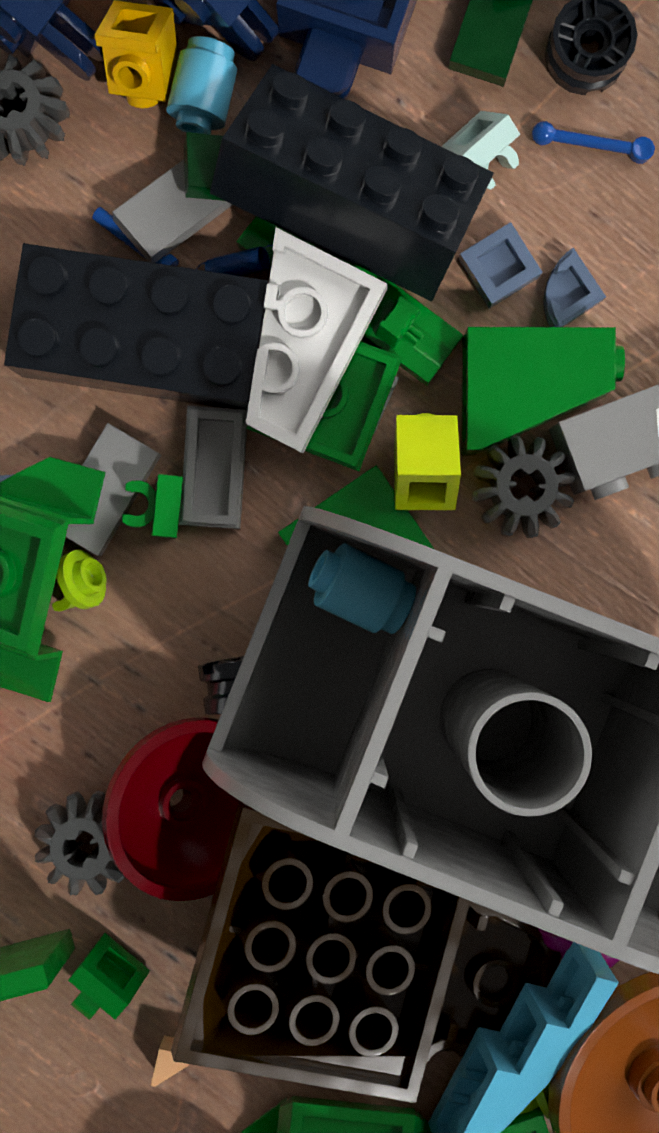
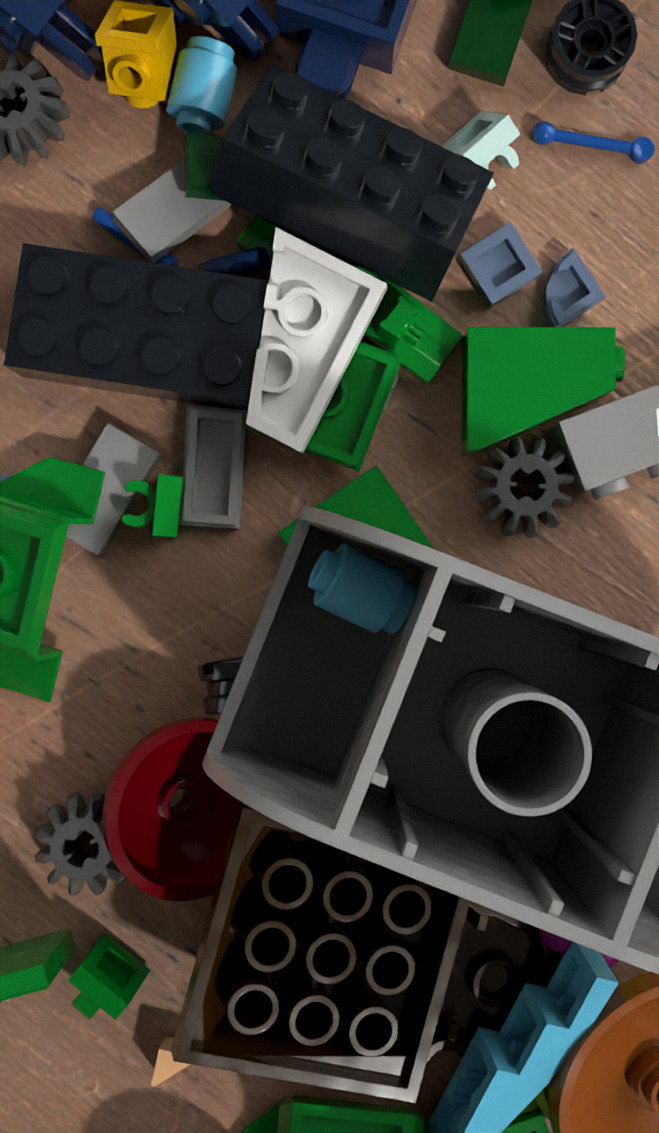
(81, 581): lime plate -> none
(426, 462): neon yellow brick -> none

